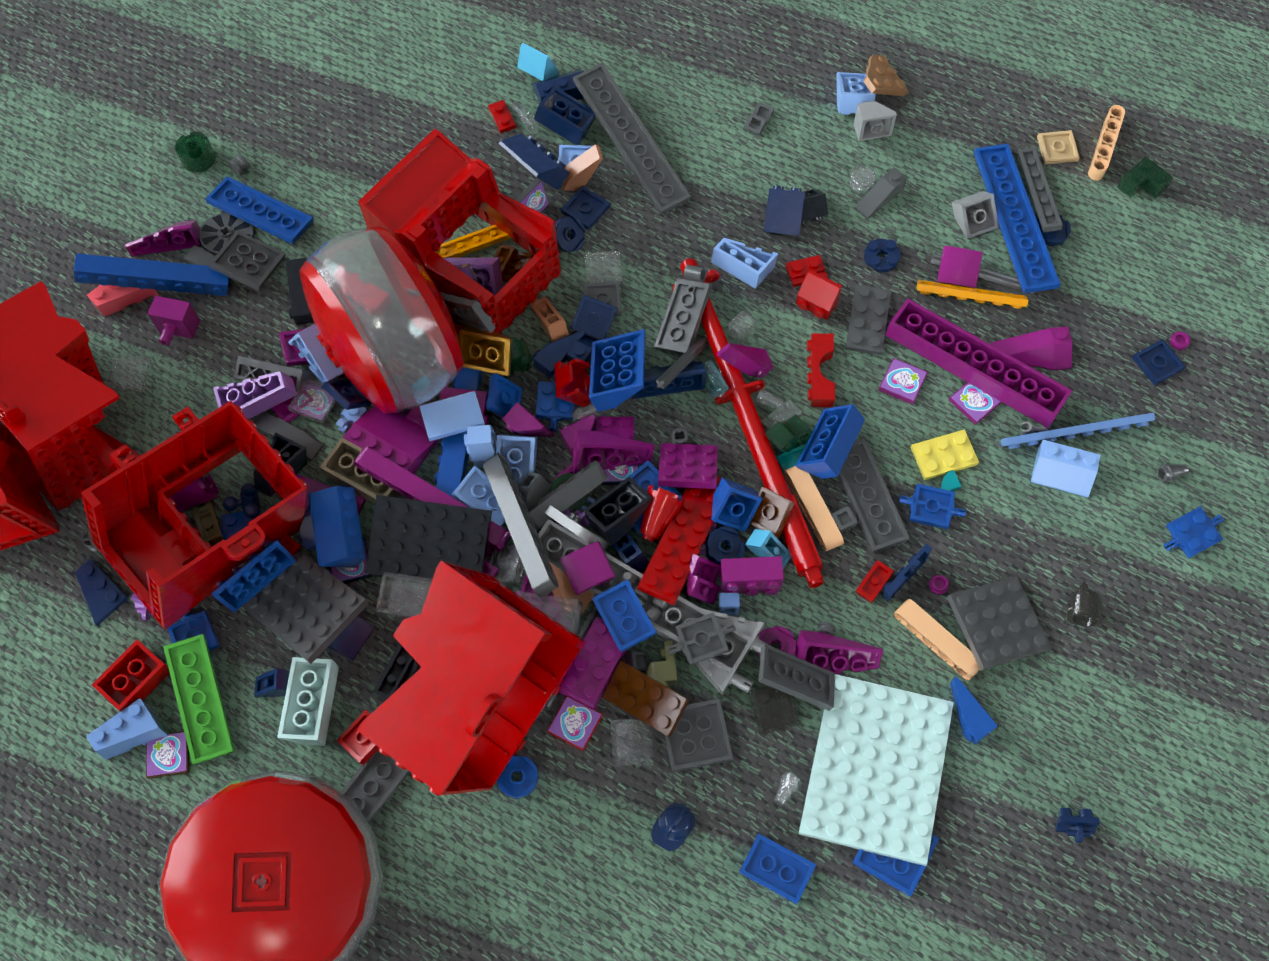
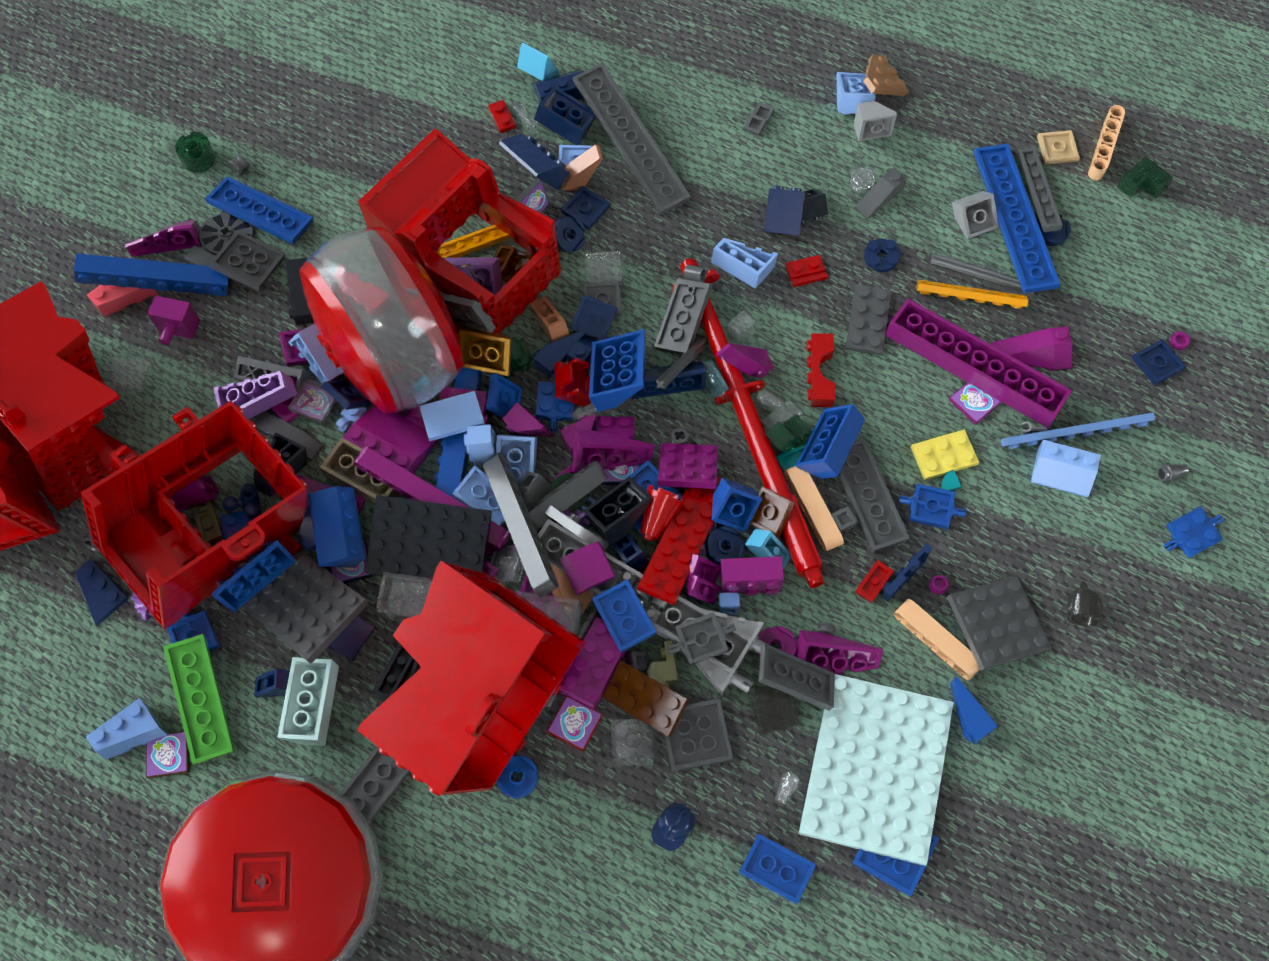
(131, 676): red brick -> none
(357, 744): red plate -> none
(818, 295): slope -> none
(903, 381): tile -> none
(959, 266): magenta slope -> none
(1077, 826): dark blue hips -> none

